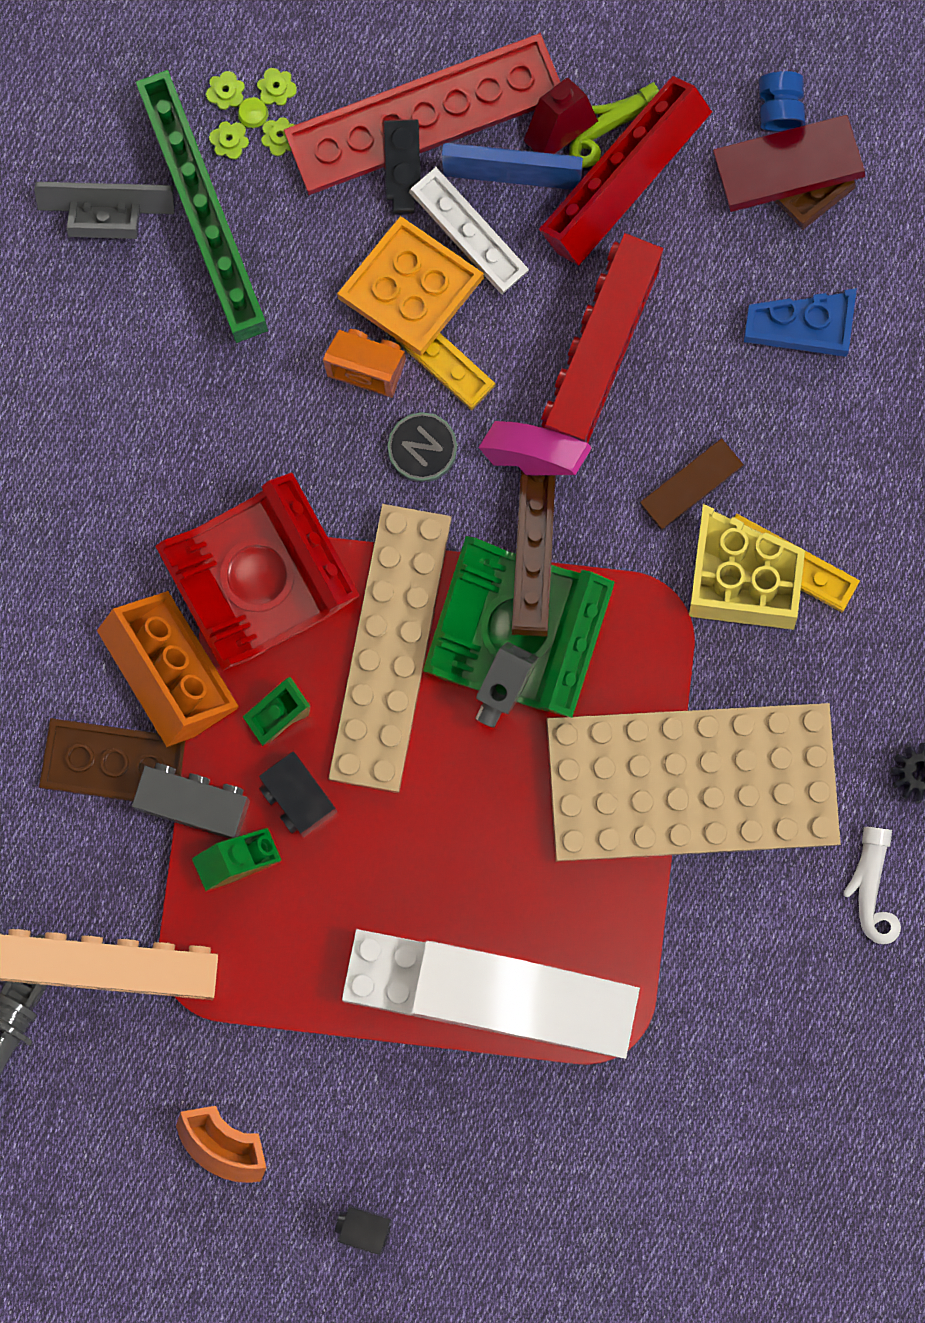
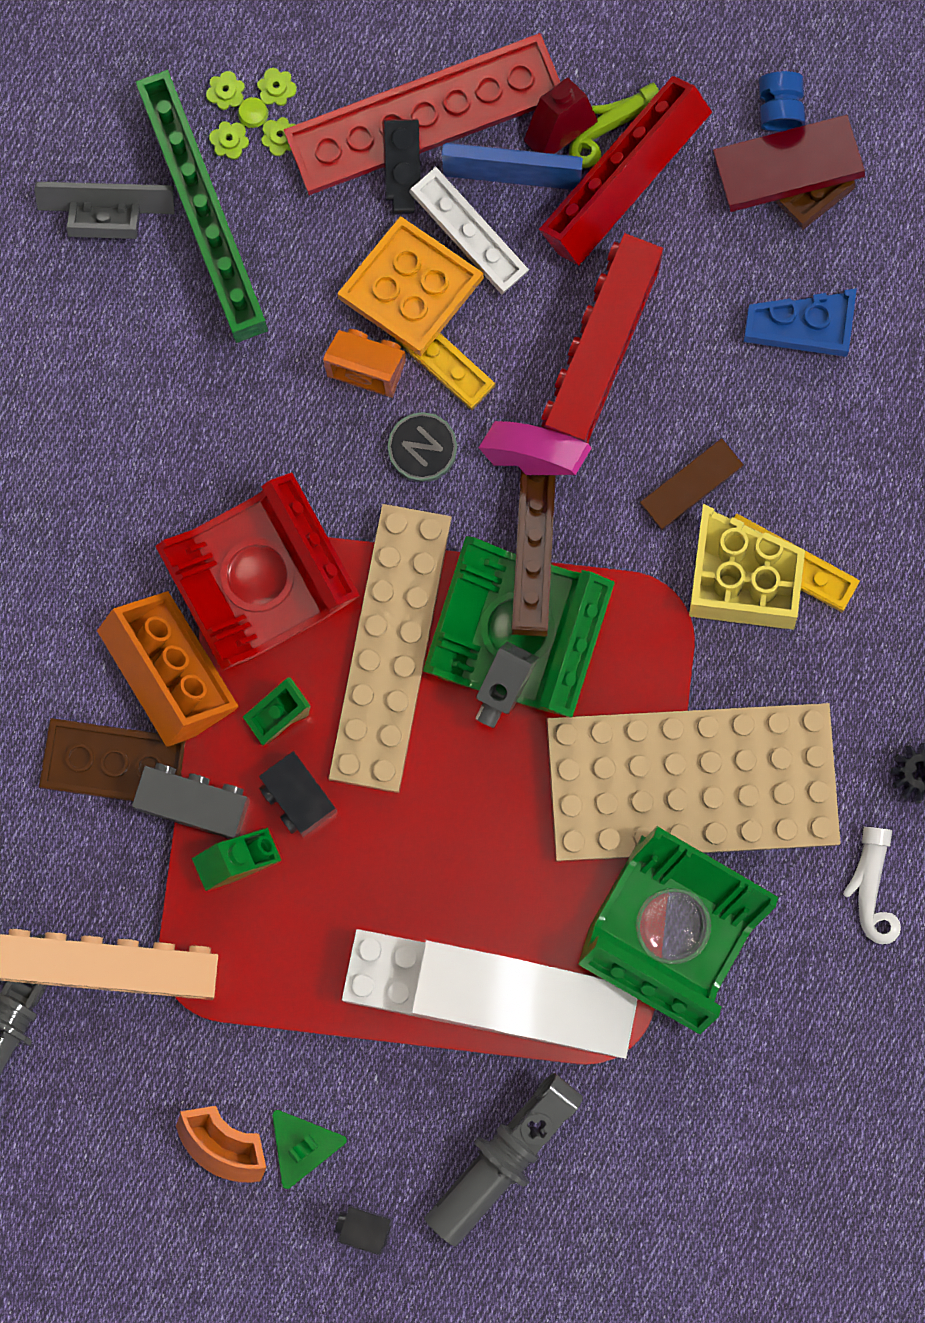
(302, 1146): none -> green piece
(503, 1160): none -> dark grey piece
(674, 928): none -> green panel

